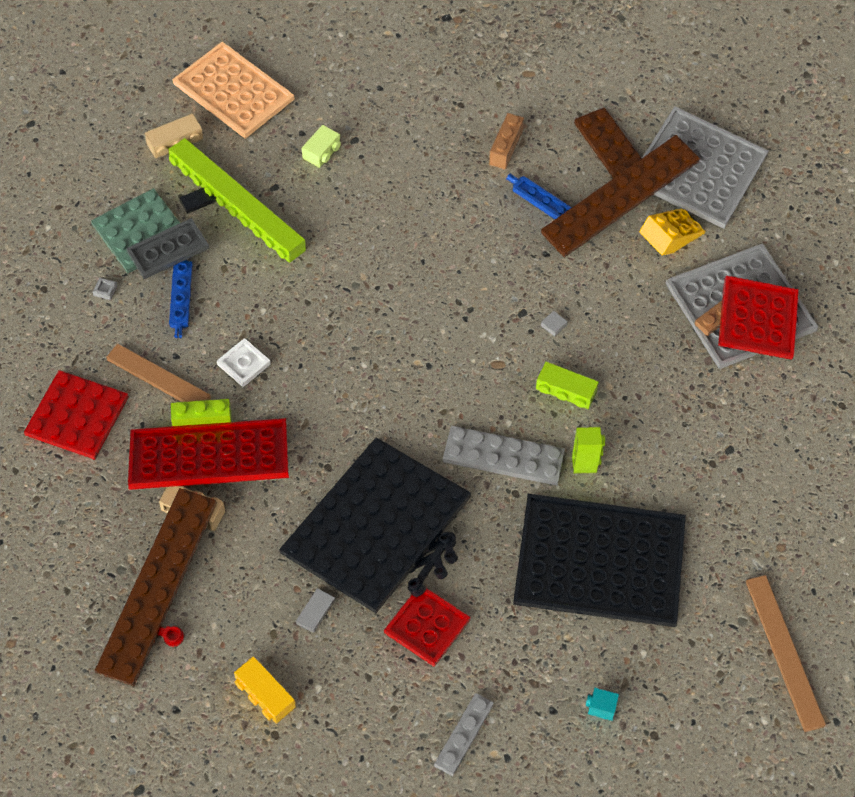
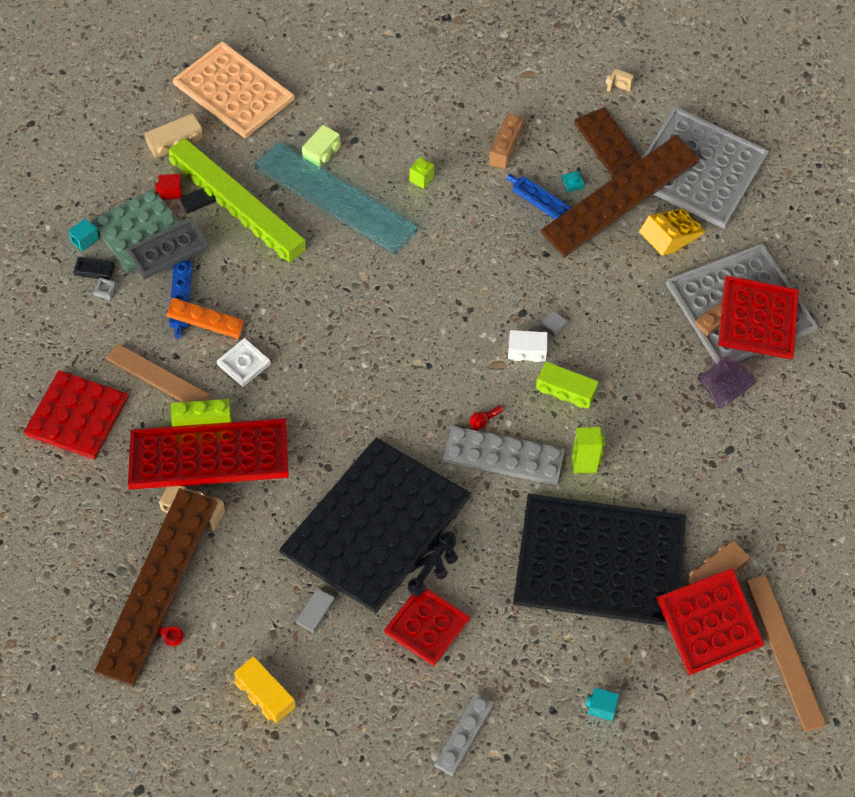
(83, 234): none -> teal brick
(93, 268): none -> black tile
(169, 186): none -> red brick
(205, 318): none -> orange plate
(336, 197): none -> clear light blue plate
(421, 172): none -> lime brick
(479, 419): none -> red plate
(527, 345): none -> white brick
(573, 181): none -> teal plate
(619, 79): none -> tan bracket
(710, 621): none -> red plate
(726, 381): none -> clear purple slope
(728, 557): none -> medium nougat brick

